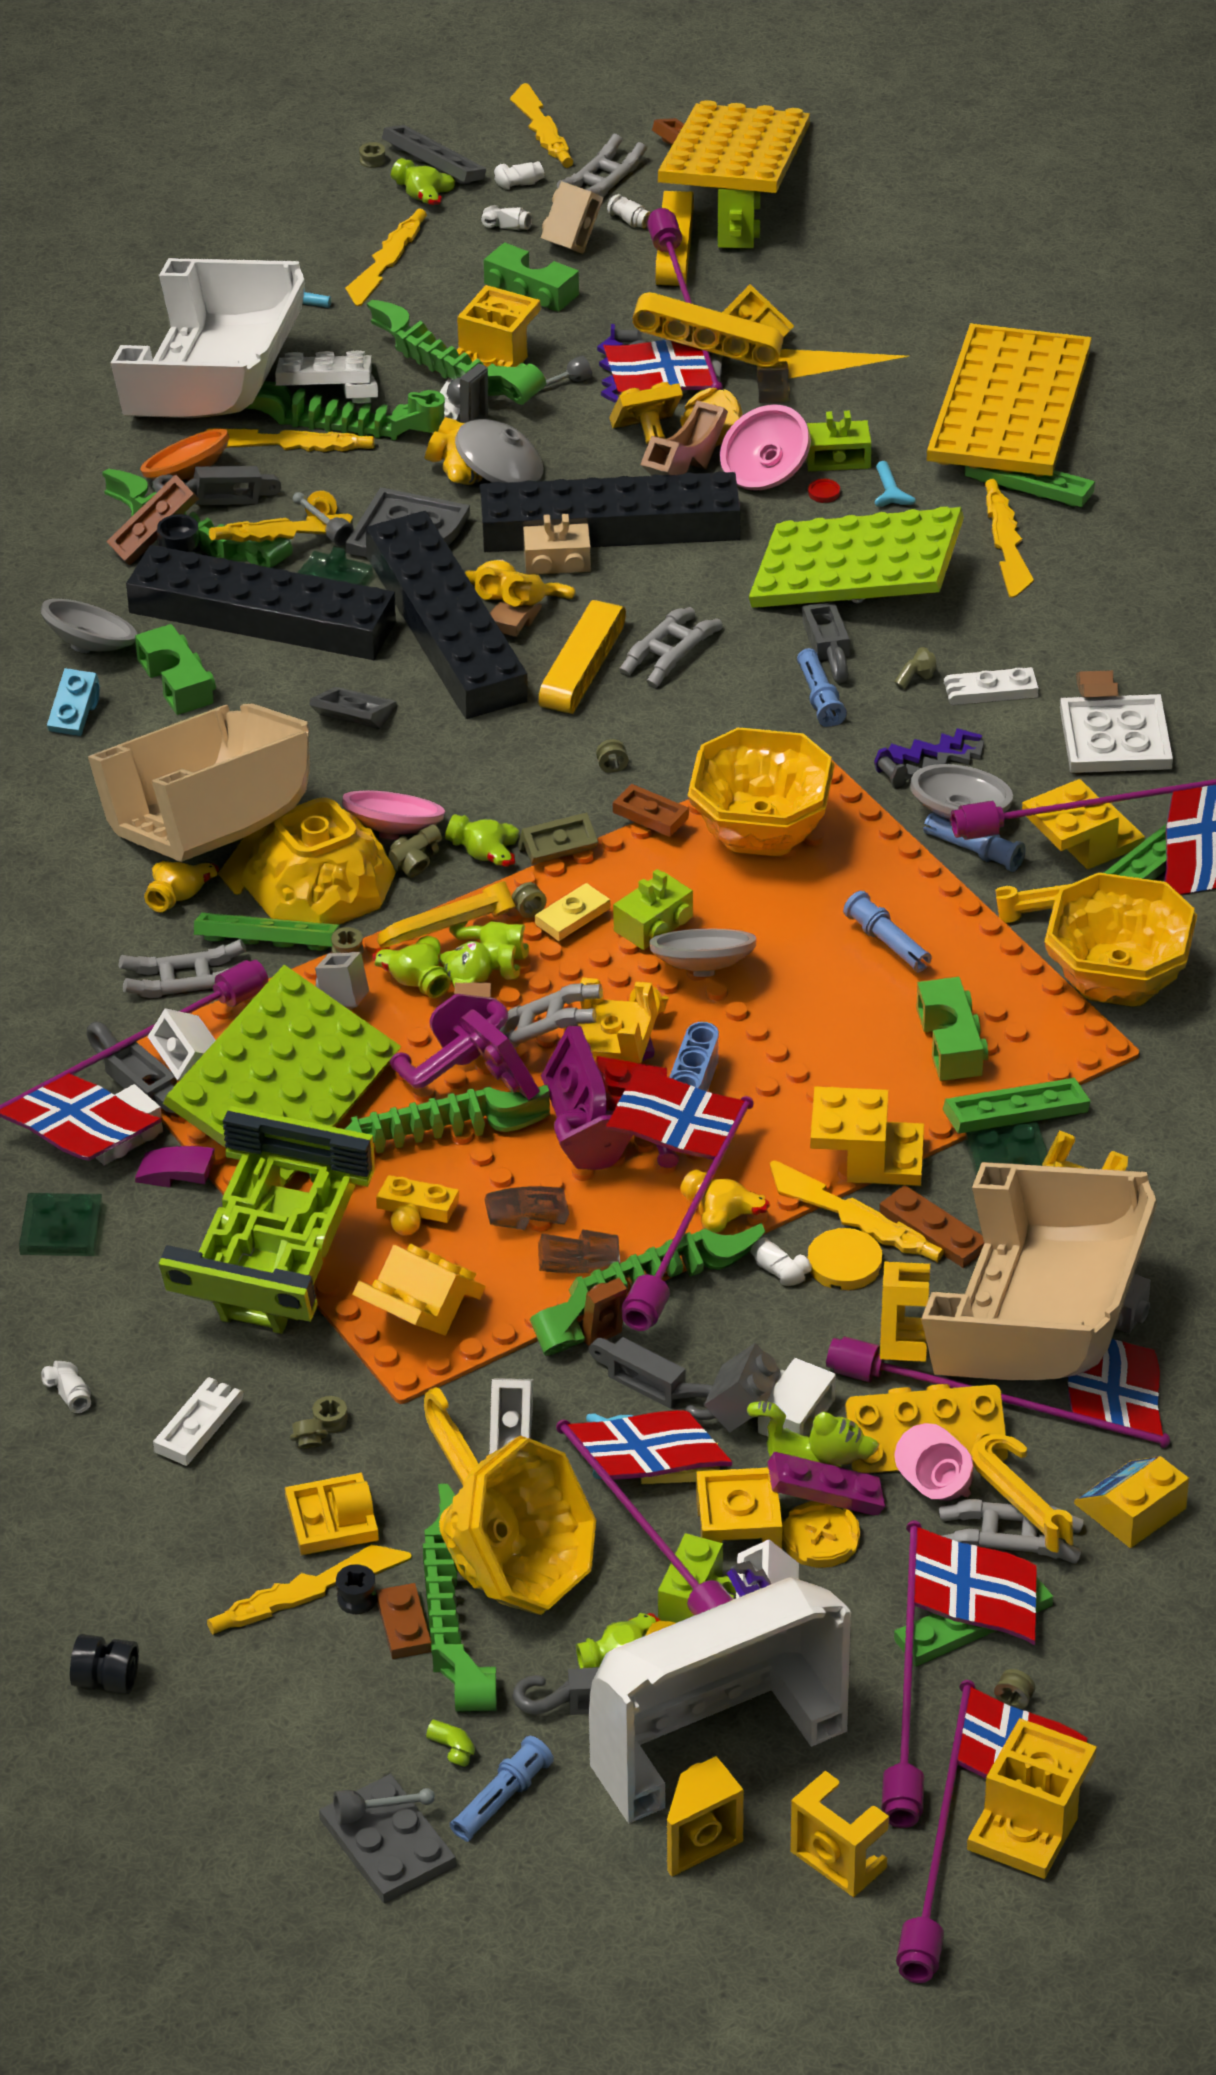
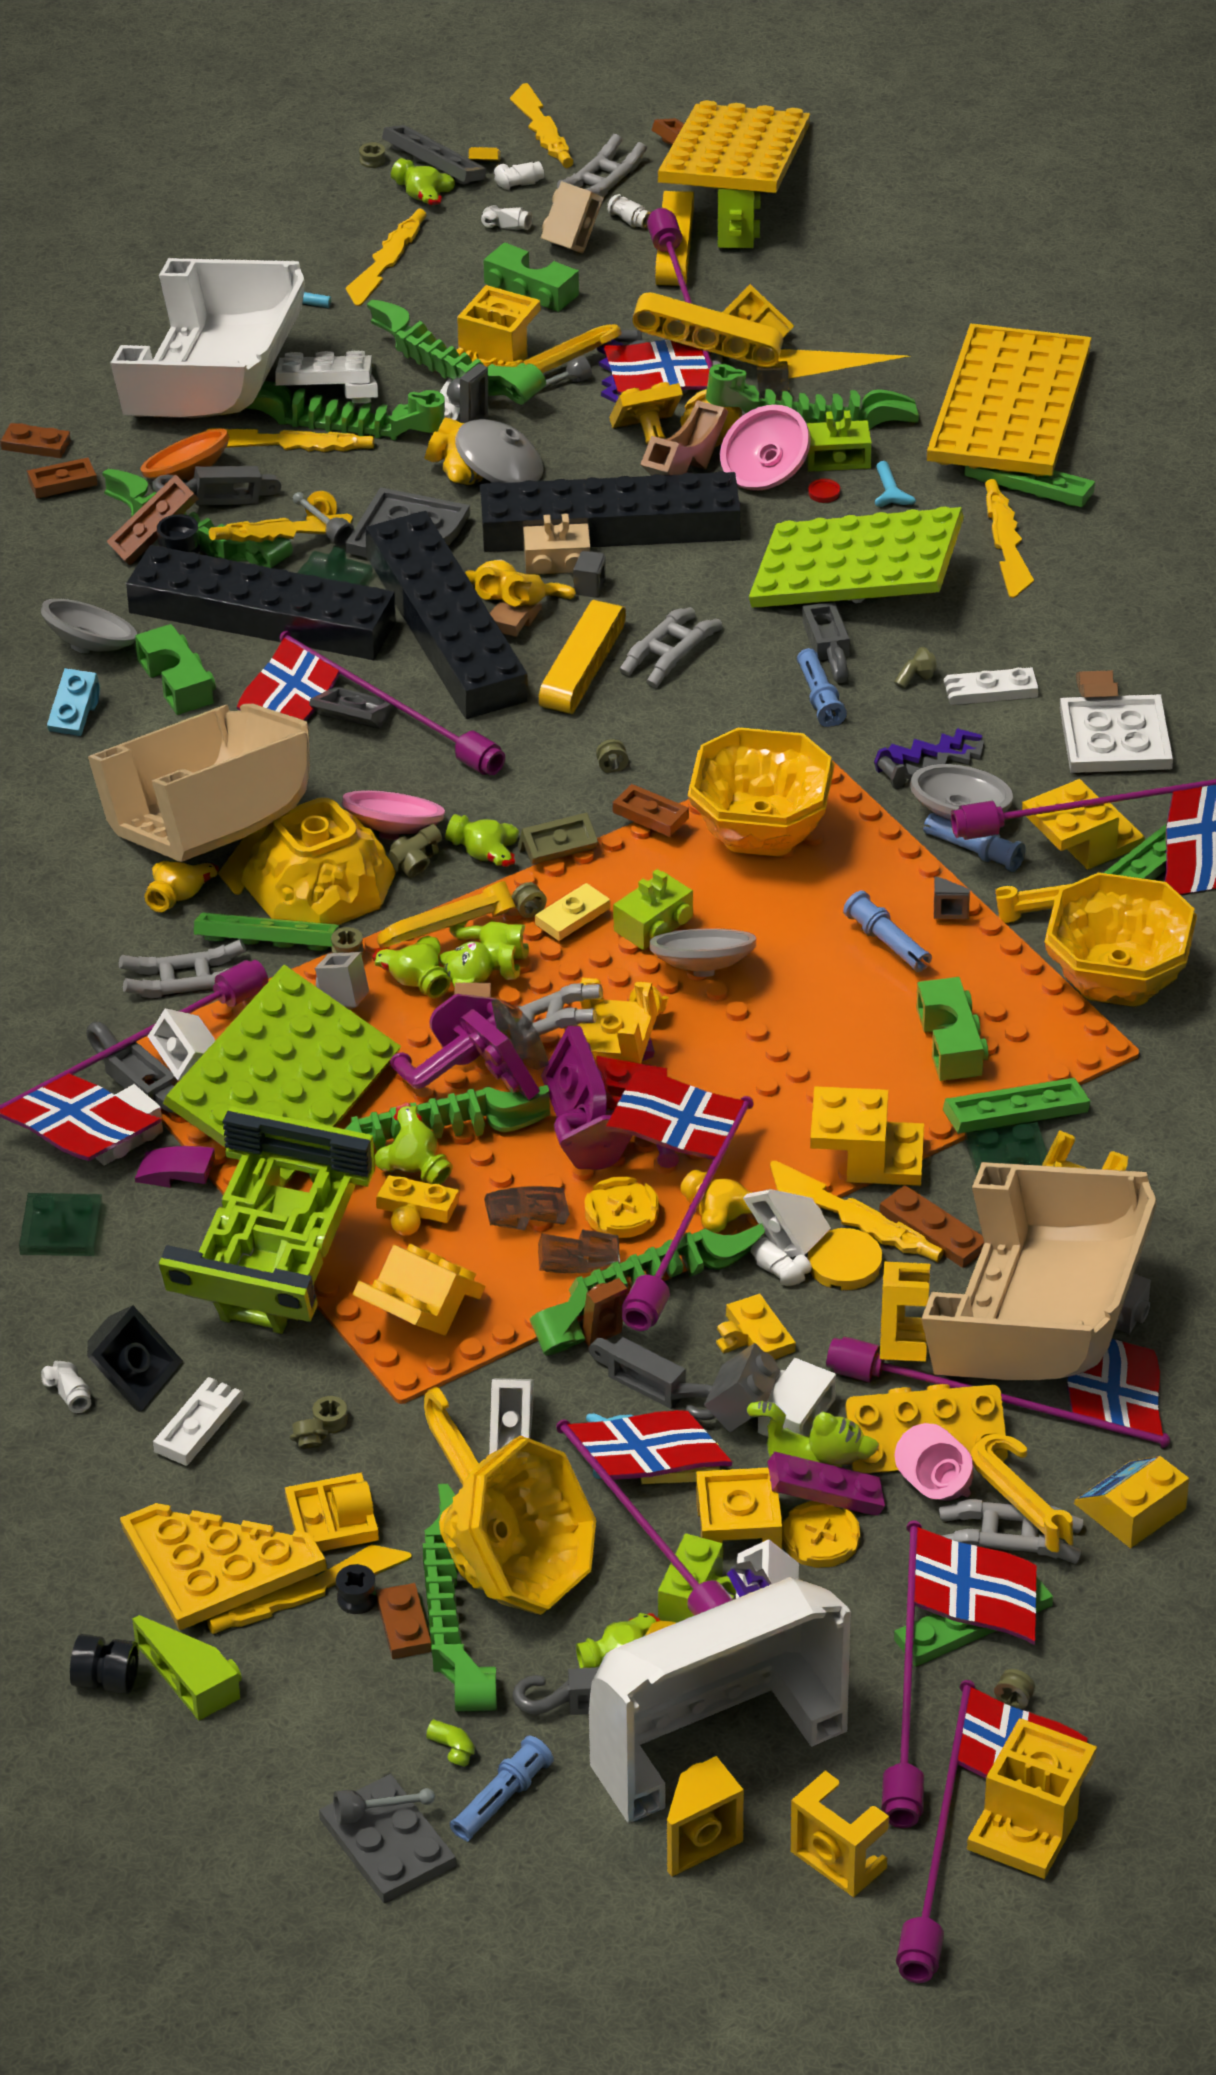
(35, 440): none -> dark orange plate
(62, 477): none -> dark orange plate
(132, 1356): none -> black slope
(189, 1666): none -> lime slope
(214, 1564): none -> yellow plate
(301, 673): none -> flag
(414, 1149): none -> lime animal
(484, 154): none -> yellow tile
(520, 1030): none -> clear smoke slope
(572, 348): none -> yellow piece
(589, 574): none -> dark grey slope
(621, 1207): none -> yellow tile
(697, 1056): medium blue beam -> none
(728, 389): none -> bright green piece
(751, 1323): none -> yellow plate
(788, 1219): none -> white slope
(950, 900): none -> dark grey slope

